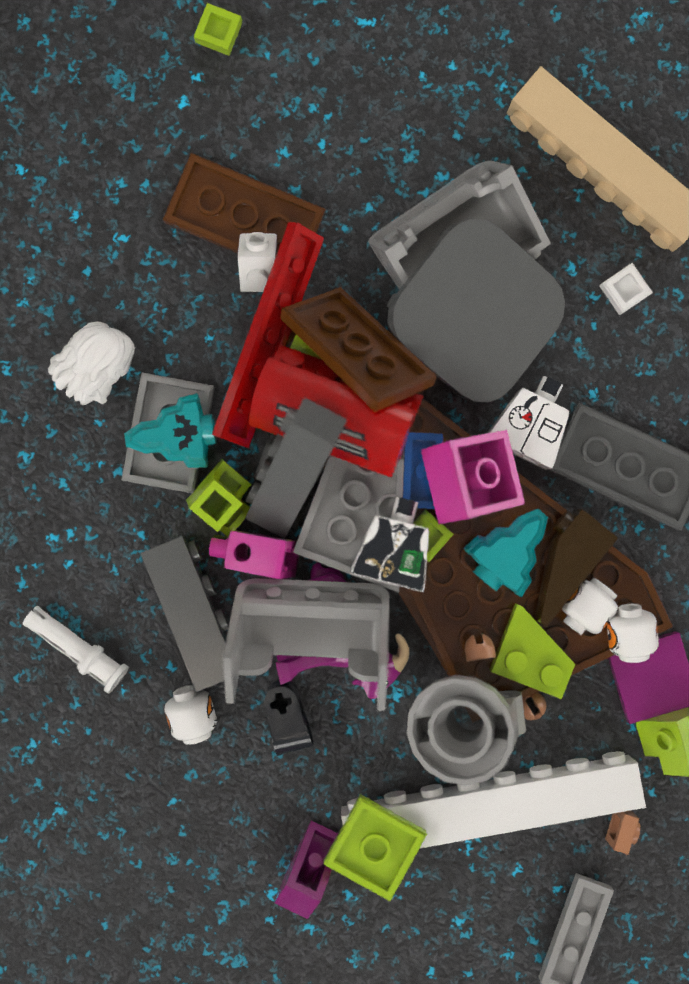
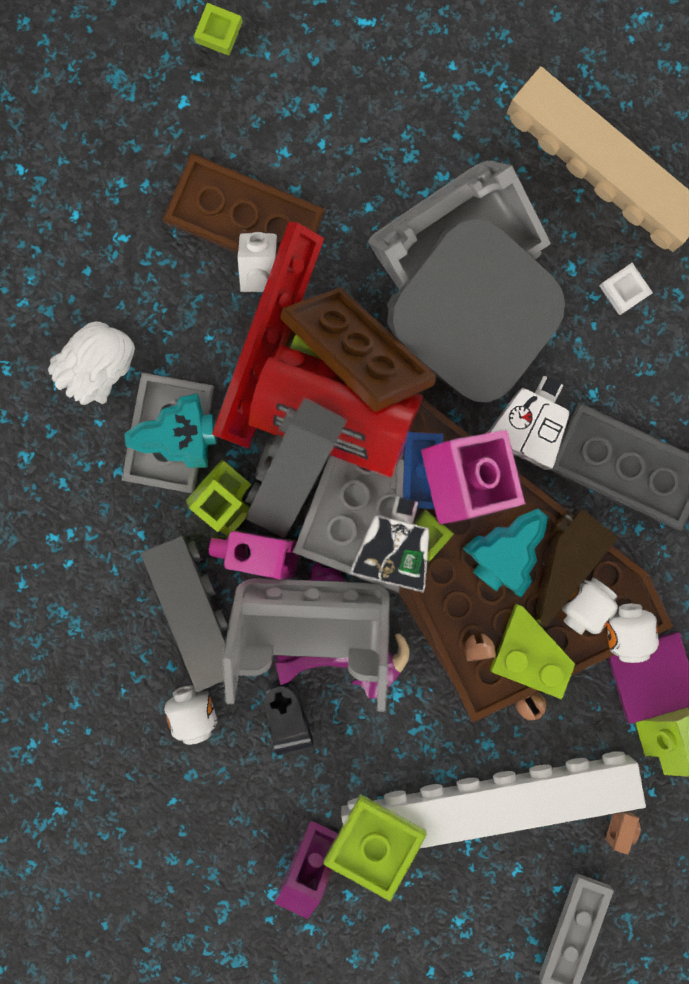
(89, 658): white pin -> none
(460, 753): light grey piece -> none

